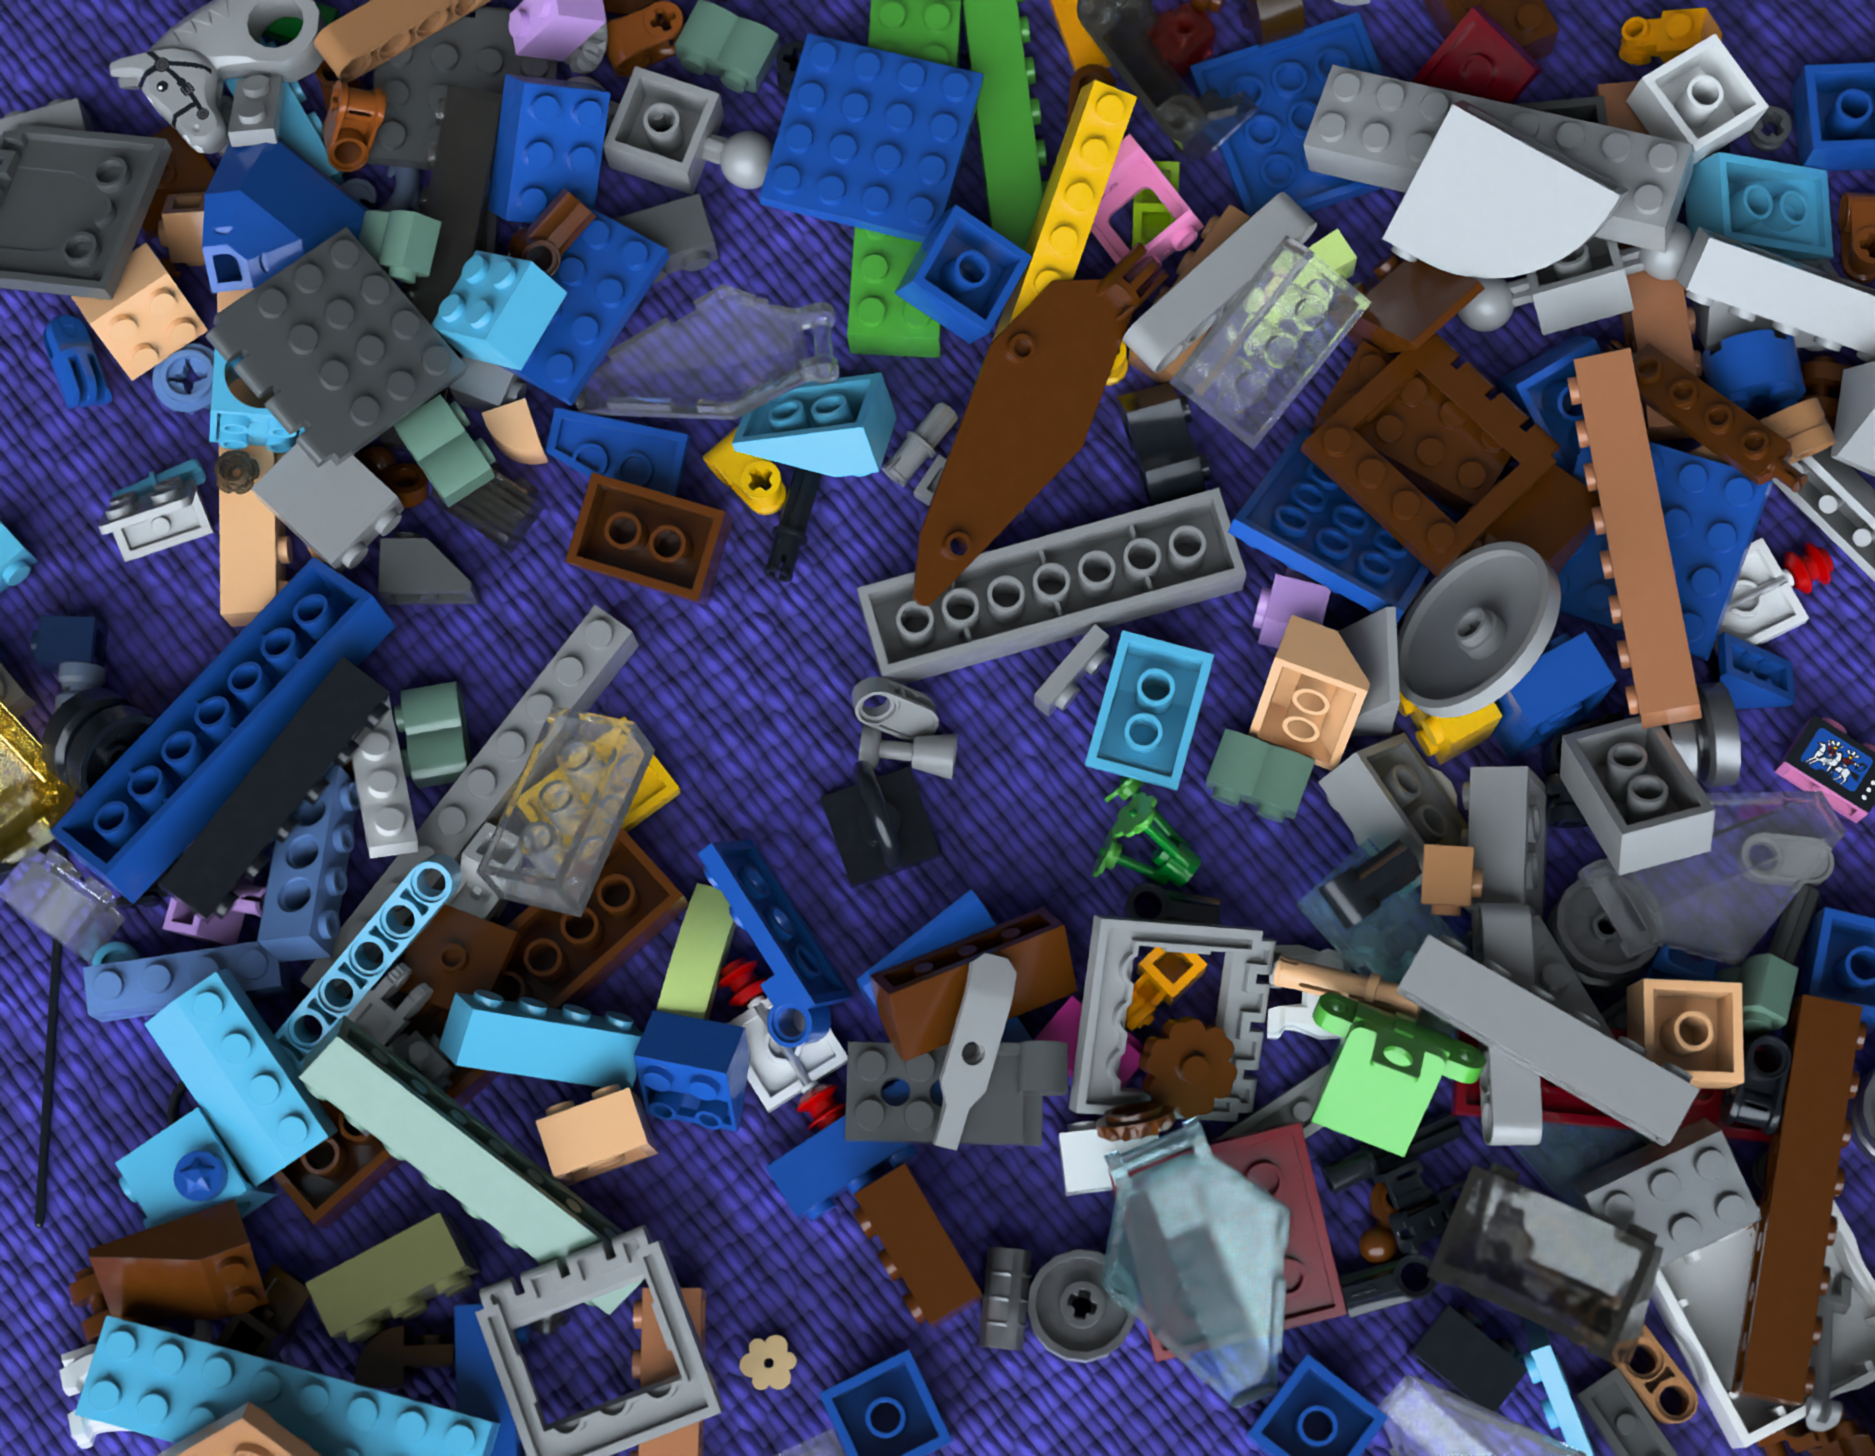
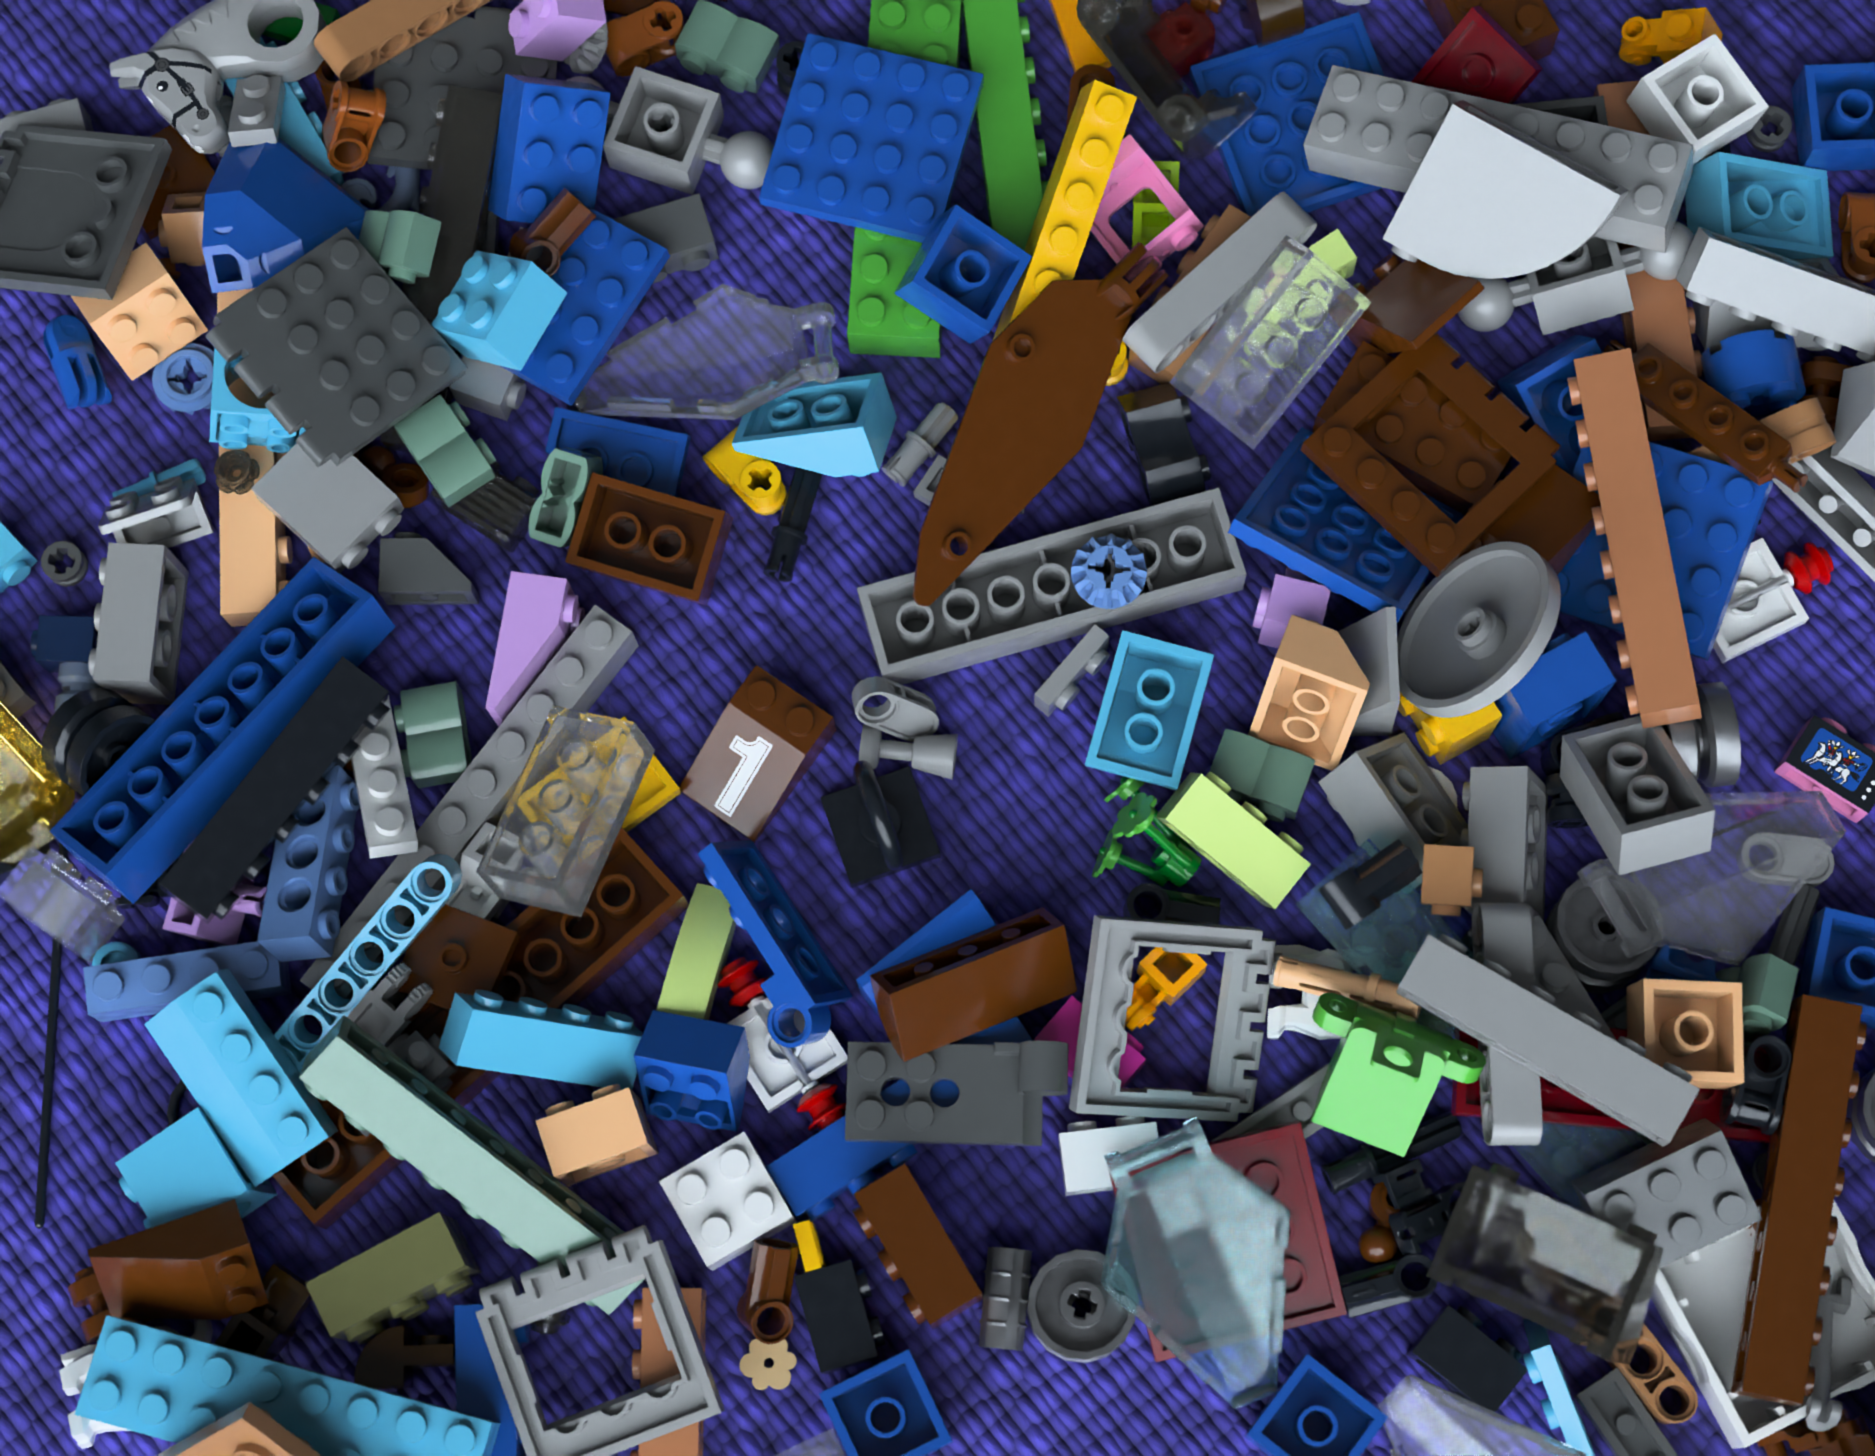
(56, 552): none -> dark grey bush
(139, 622): none -> light grey brick
(200, 1176): blue tile -> none
(516, 432): light nougat brick -> none
(534, 626): none -> lavender slope
(563, 488): none -> sand green brick
(727, 1201): none -> white brick
(757, 753): none -> slope
(769, 1286): none -> reddish brown piece
(809, 1245): none -> yellow tile
(838, 1316): none -> black brick
(981, 1021): light grey piece -> none
(1125, 585): none -> medium blue gear
(1135, 1121): reddish brown gear -> none
(1188, 1066): reddish brown plant -> none
(1234, 838): none -> yellowish green brick
(1754, 675): blue slope -> none

